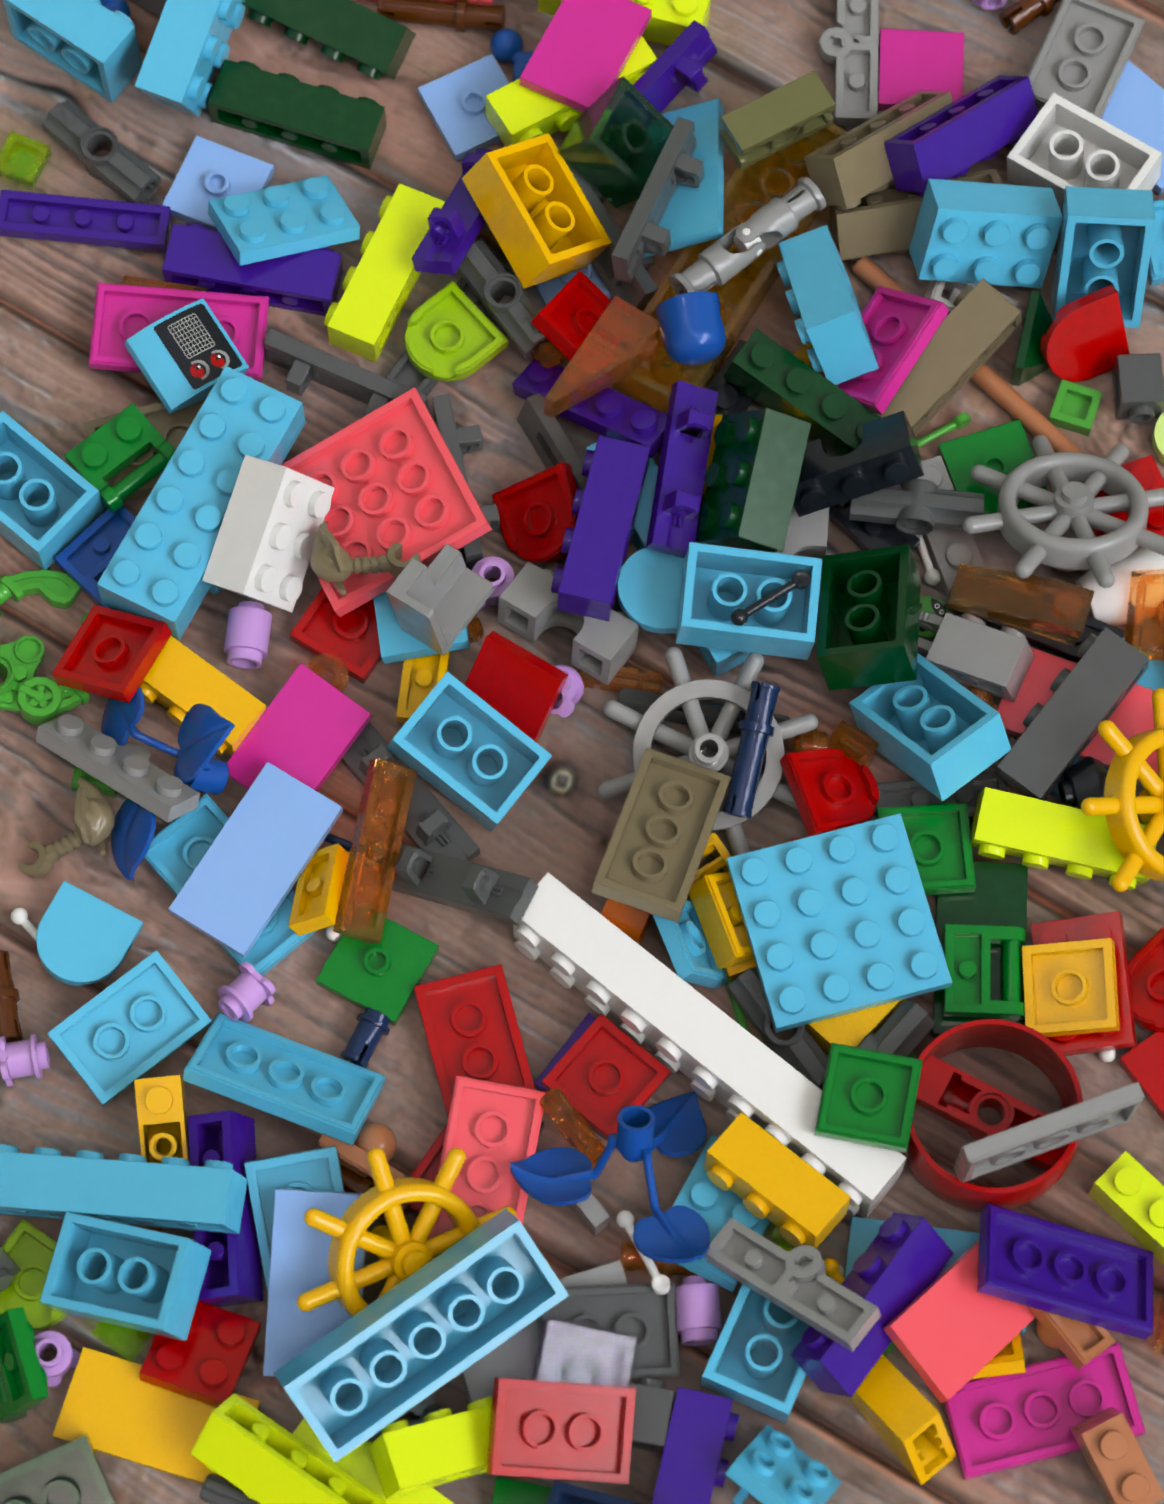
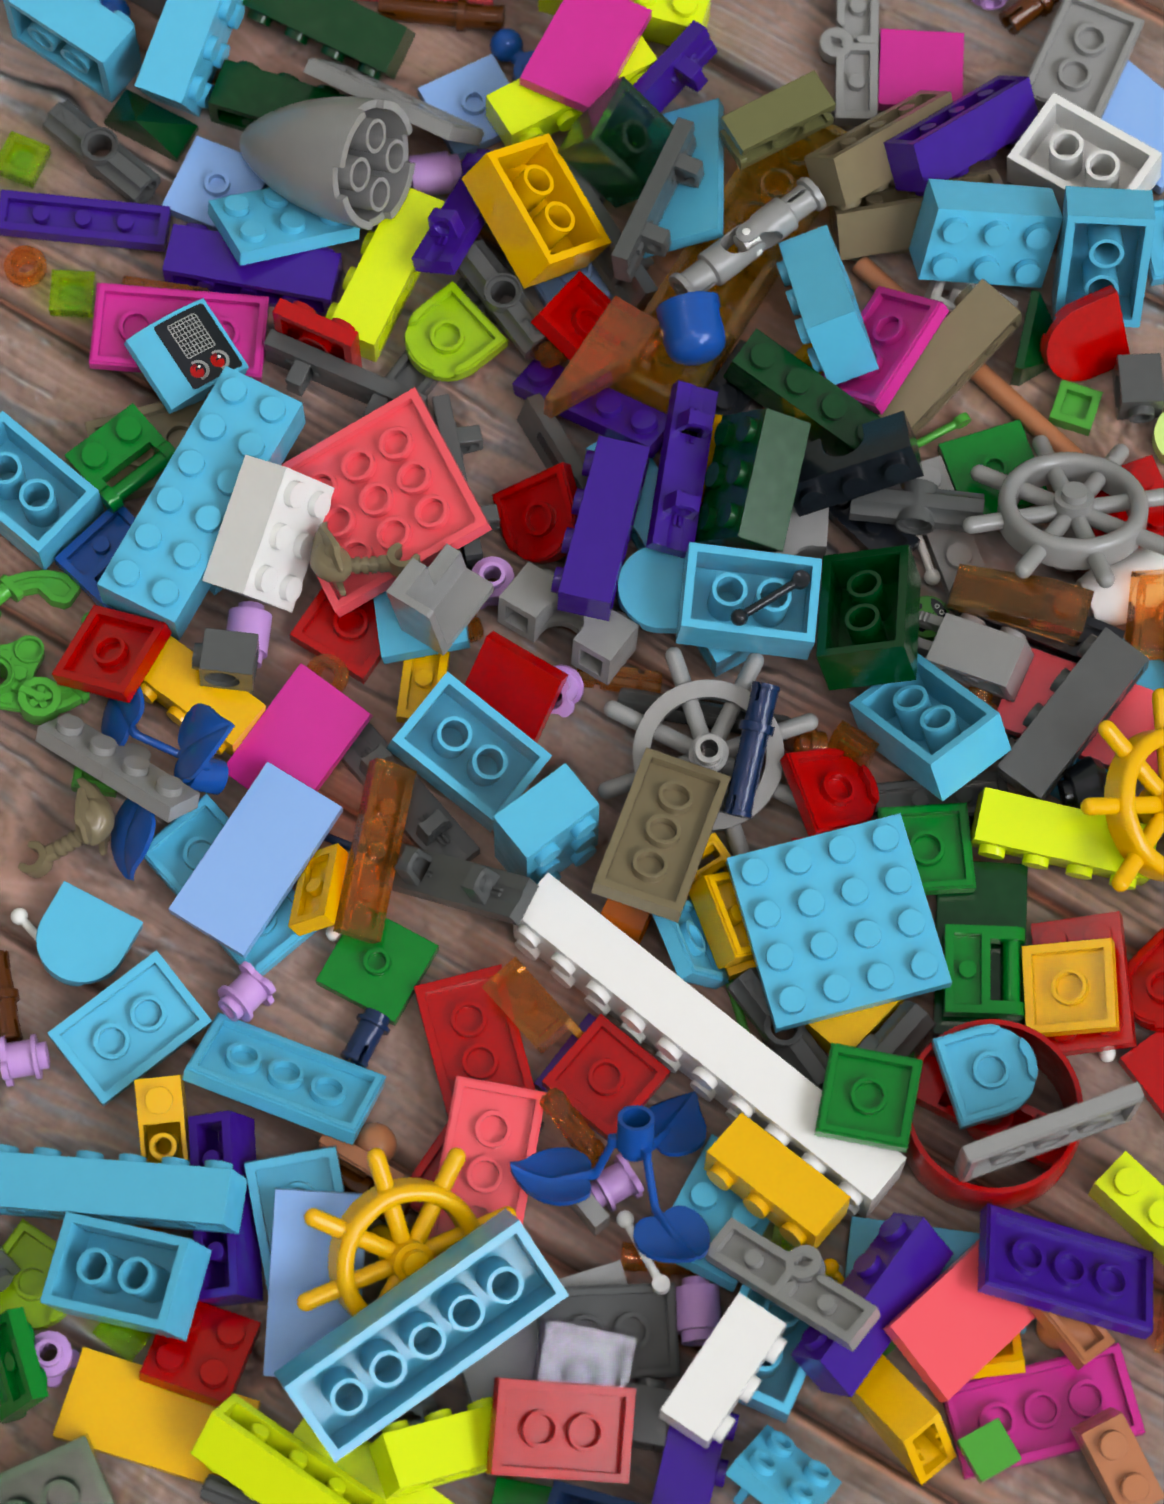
(25, 255): none -> clear orange plate
(72, 293): none -> clear neon green plate
(151, 125): none -> dark green slope
(227, 659): none -> dark grey brick
(331, 336): none -> red plate
(335, 157): none -> light grey cylinder
(419, 112): none -> light grey tile
(435, 172): none -> lavender brick
(530, 1005): none -> clear orange panel
(548, 827): none -> medium azure brick
(616, 1184): none -> lavender brick
(724, 1372): none -> white brick
(985, 1072): none -> medium azure tile
(989, 1450): none -> bright green tile

